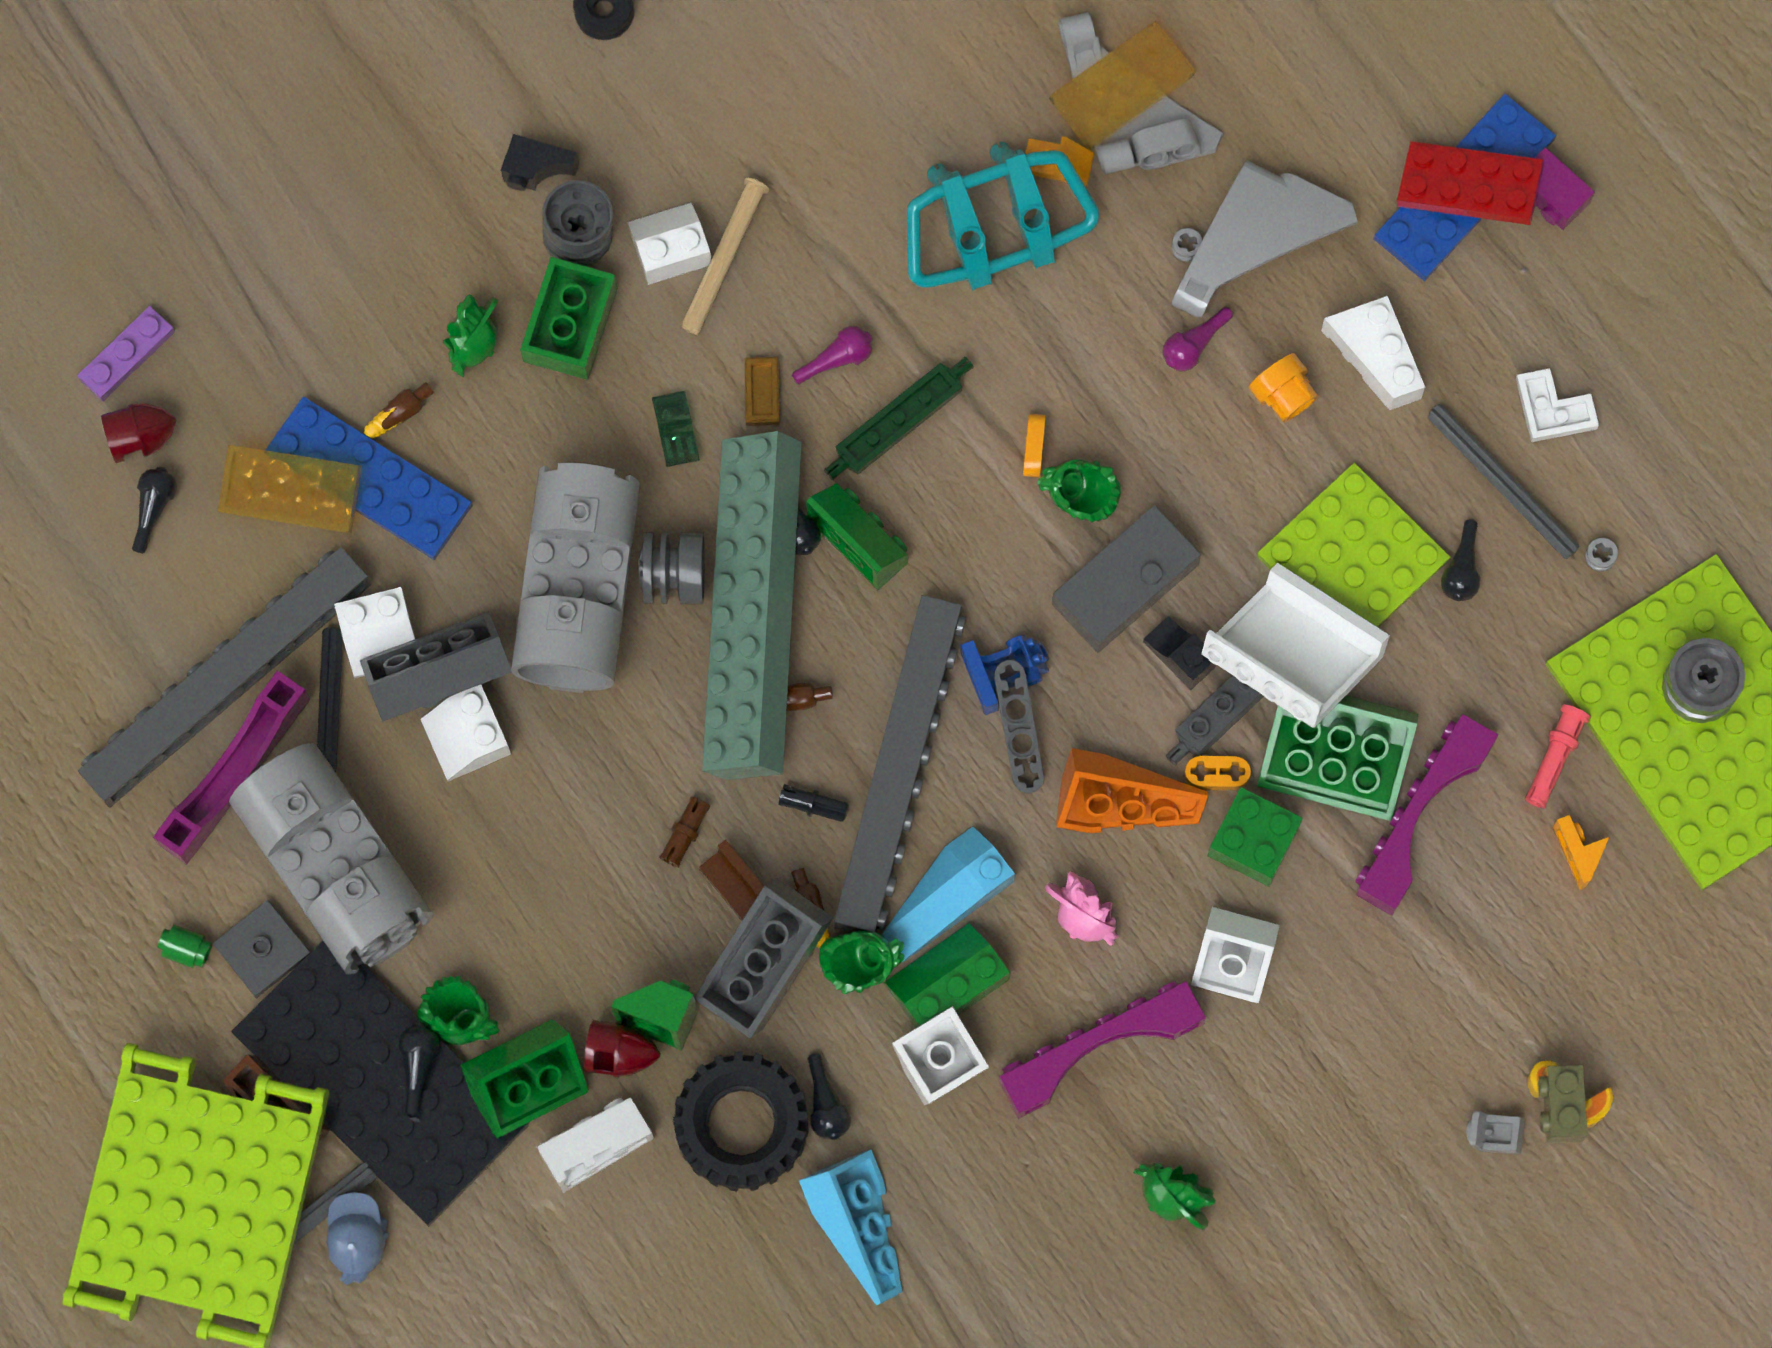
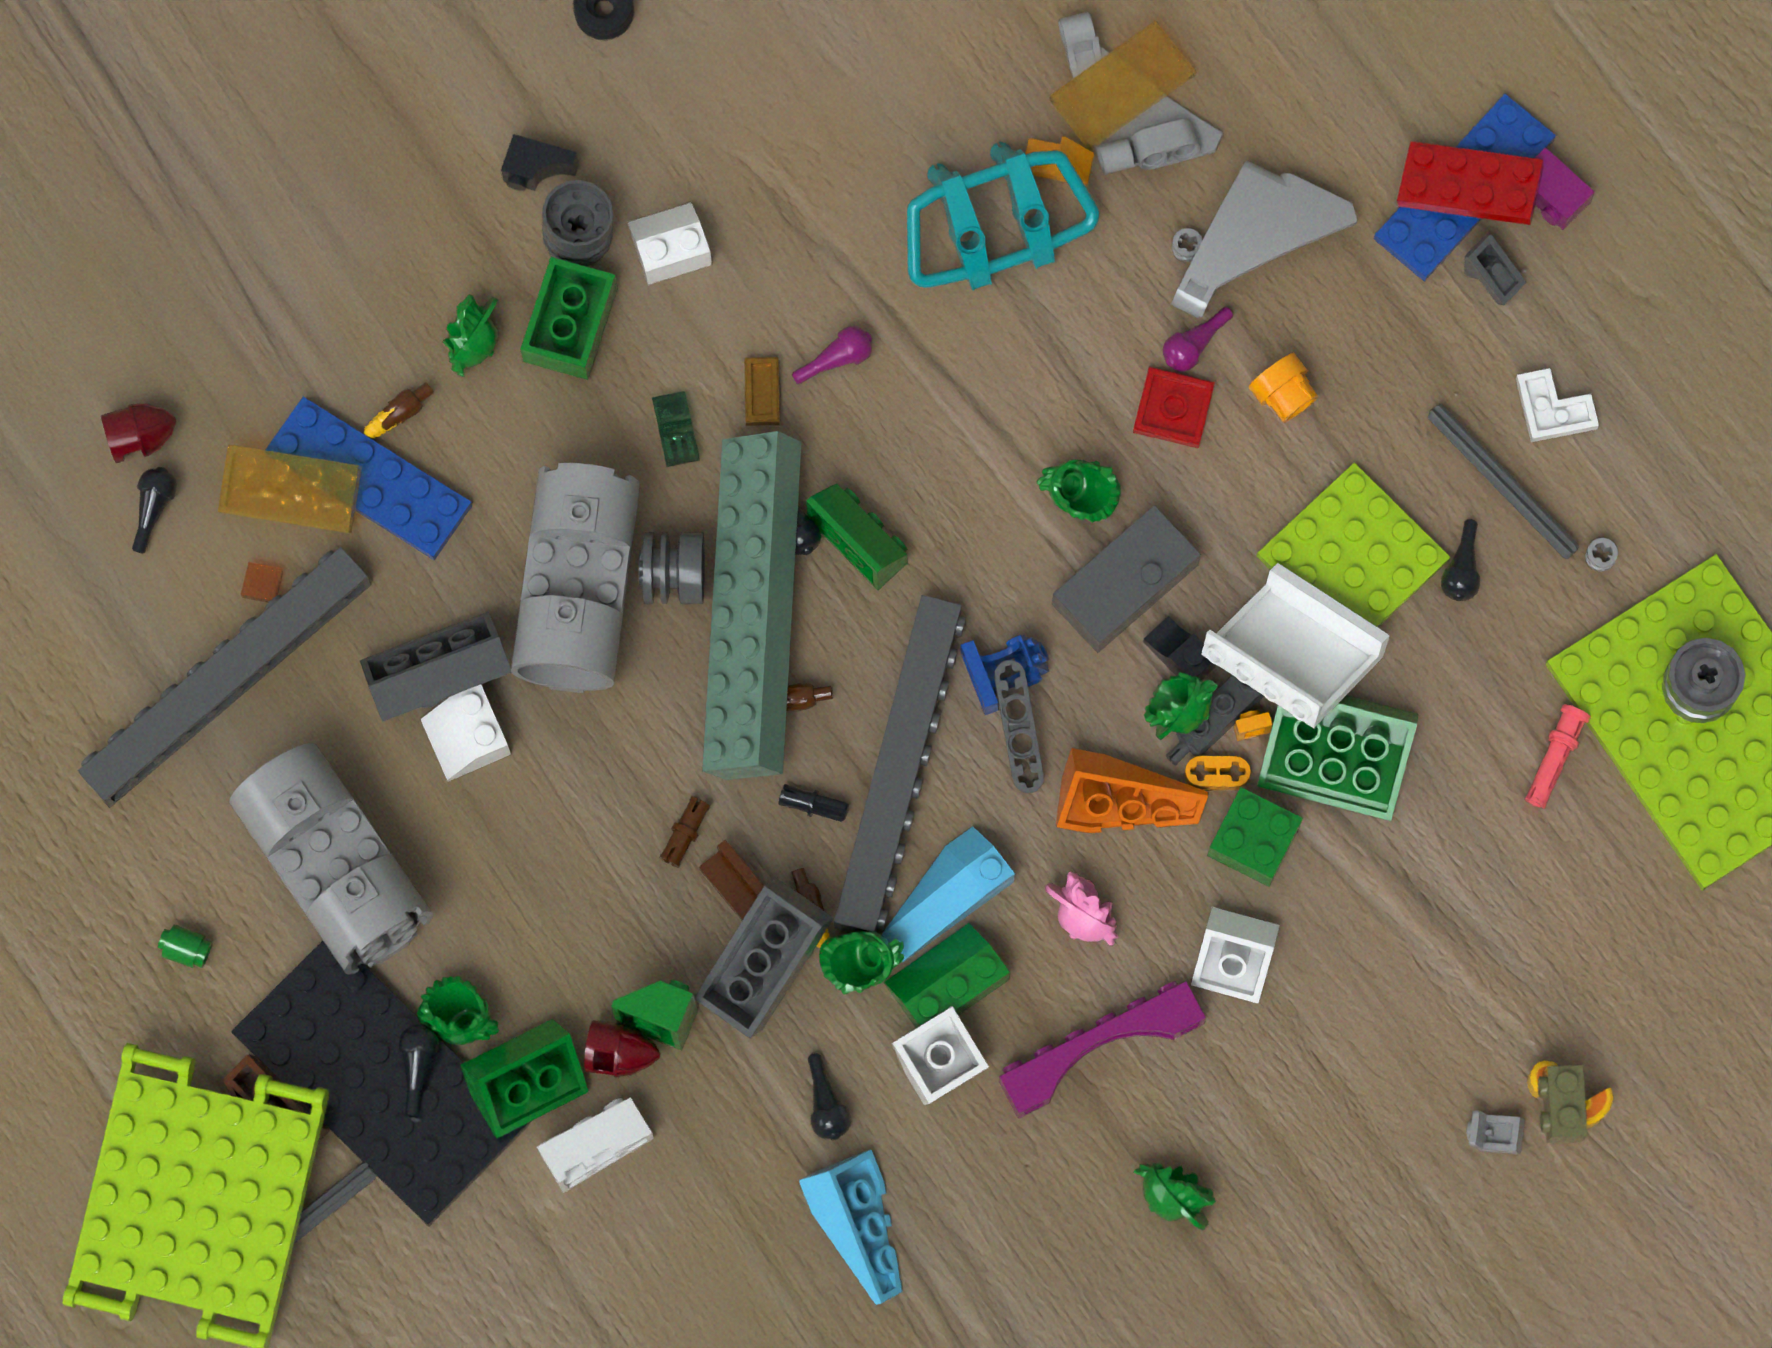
(126, 353): medium lavender plate -> none
(206, 805): magenta arch -> none
(261, 582): none -> clear orange tile
(261, 949): dark grey plate -> none
(329, 694): black axle -> none
(355, 1236): sand blue hair -> none
(374, 625): white slope -> none
(724, 255): tan axle -> none
(729, 1076): black tyre -> none
(898, 418): dark green plate -> none
(1034, 445): light orange beam -> none
(1173, 407): none -> red tile
(1180, 704): none -> green hair
(1252, 725): none -> light orange plate
(1378, 350): white wedge -> none
(1461, 755): magenta arch -> none
(1493, 269): none -> dark grey slope
(1580, 858): light orange slope -> none

